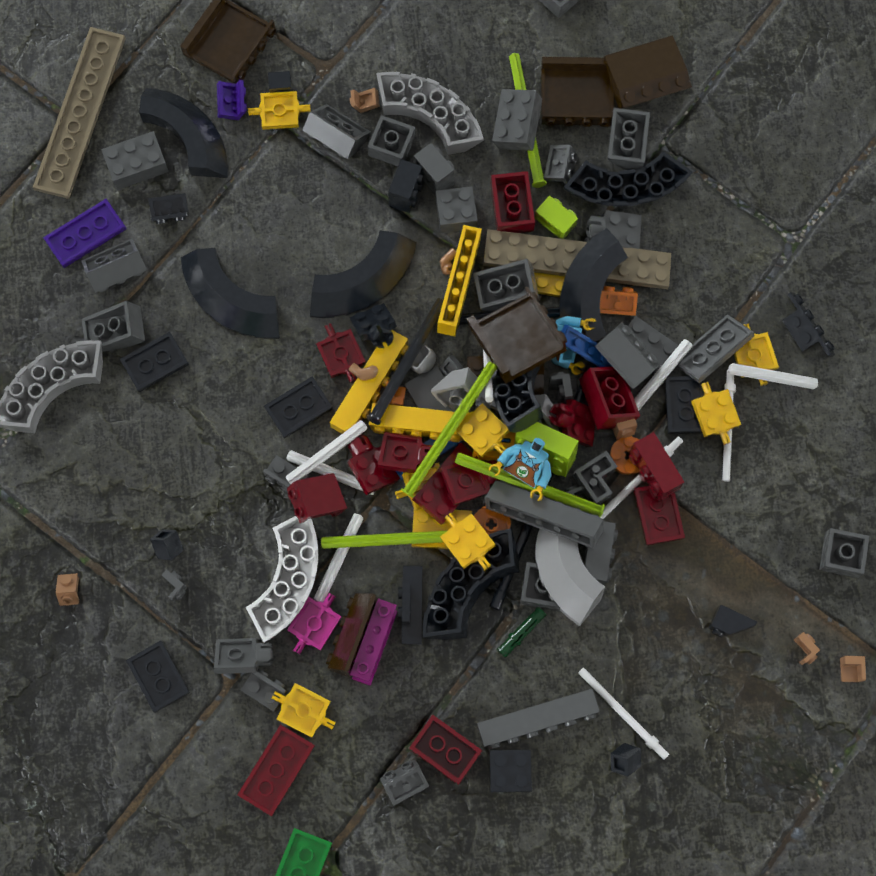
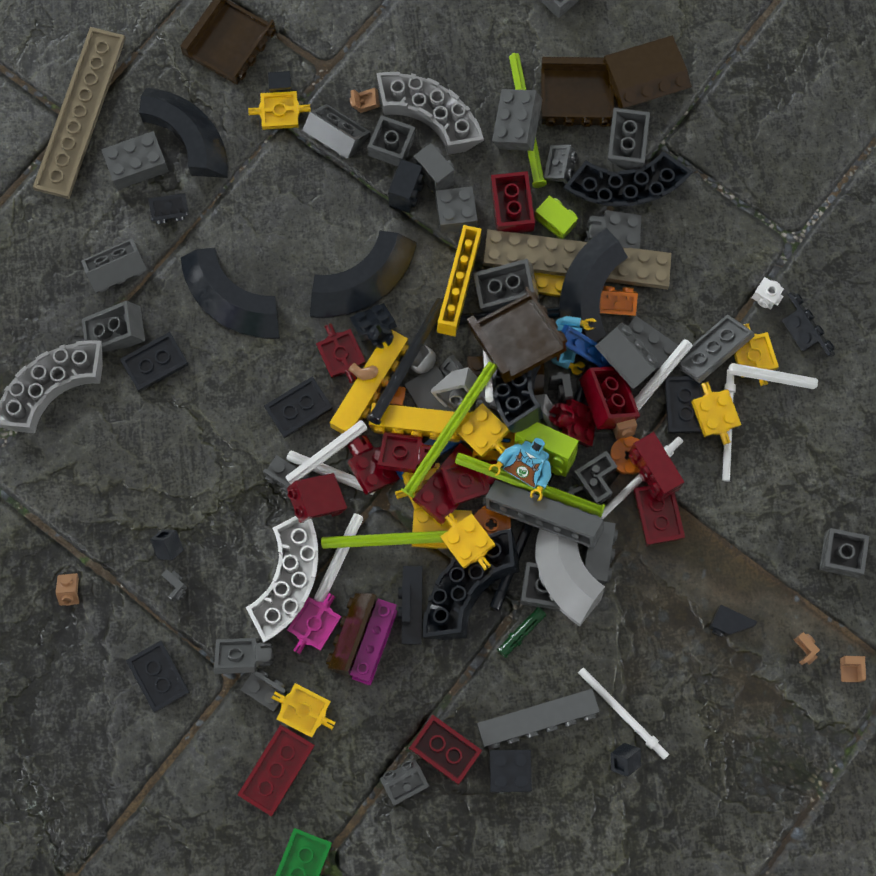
(84, 233): dark purple tile -> none
(231, 100): dark purple bracket -> none
(446, 261): medium nougat arm -> none
(768, 293): none -> white brick

